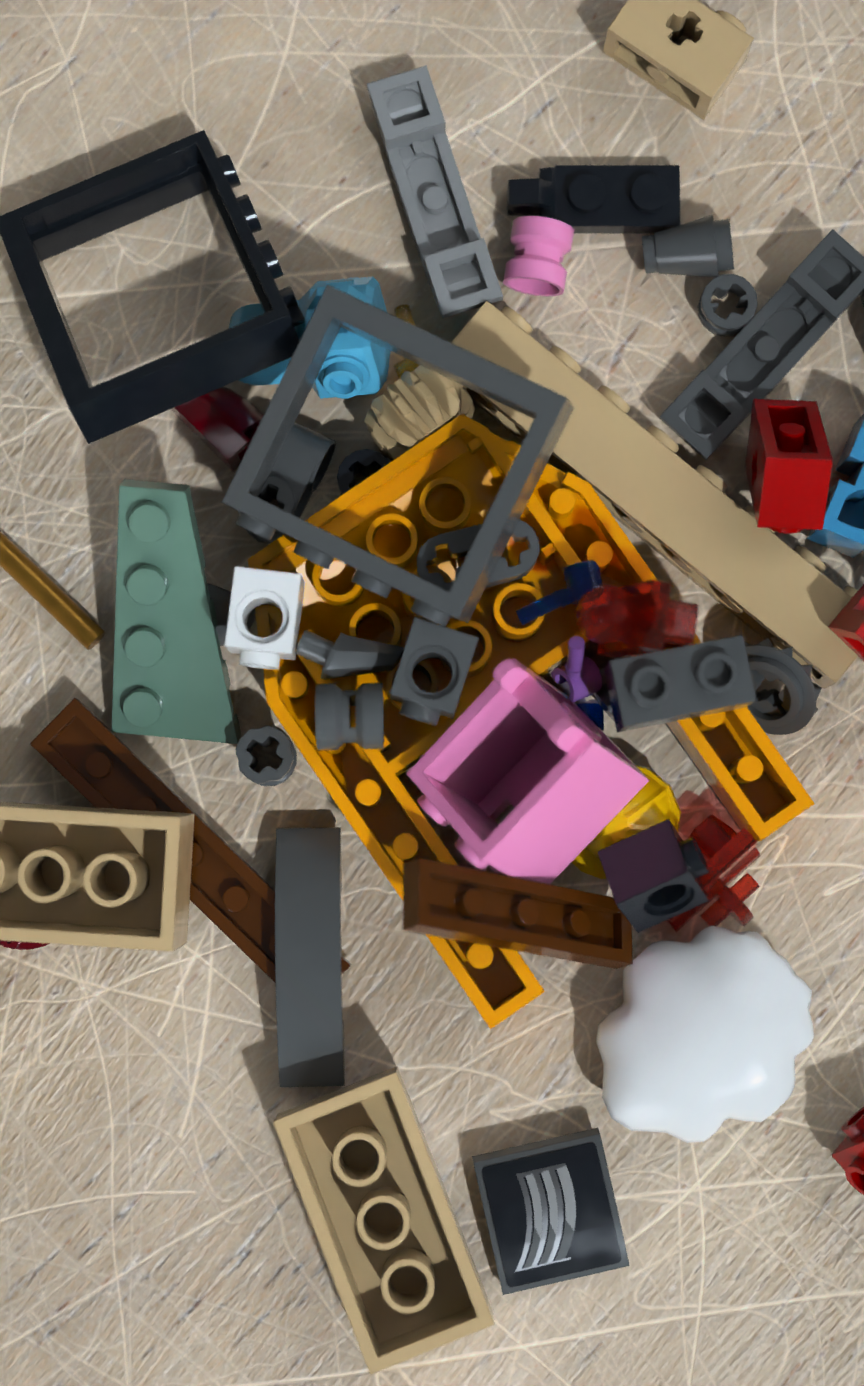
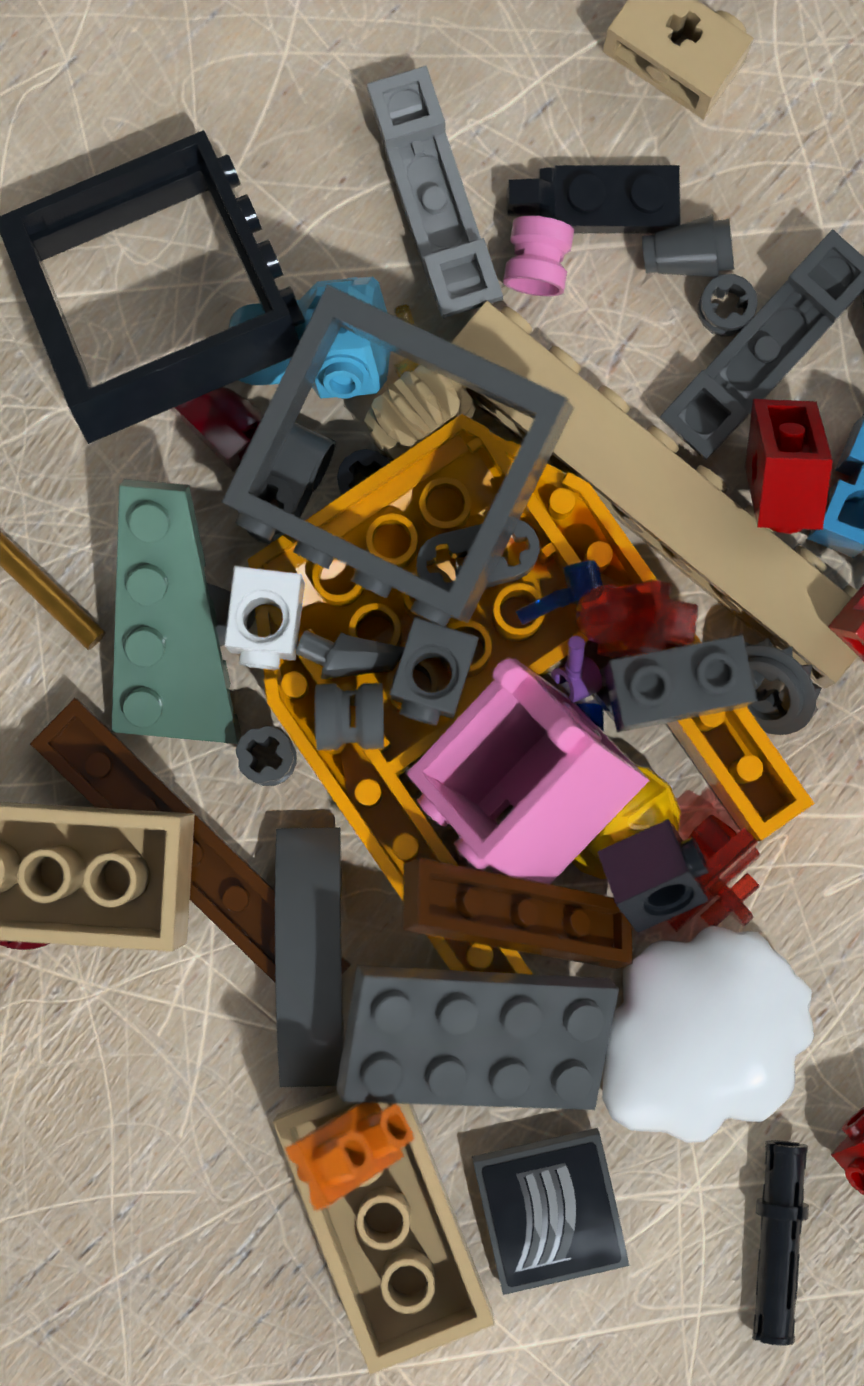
(349, 1150): none -> orange hips
(476, 1038): none -> dark grey plate
(779, 1255): none -> black pin

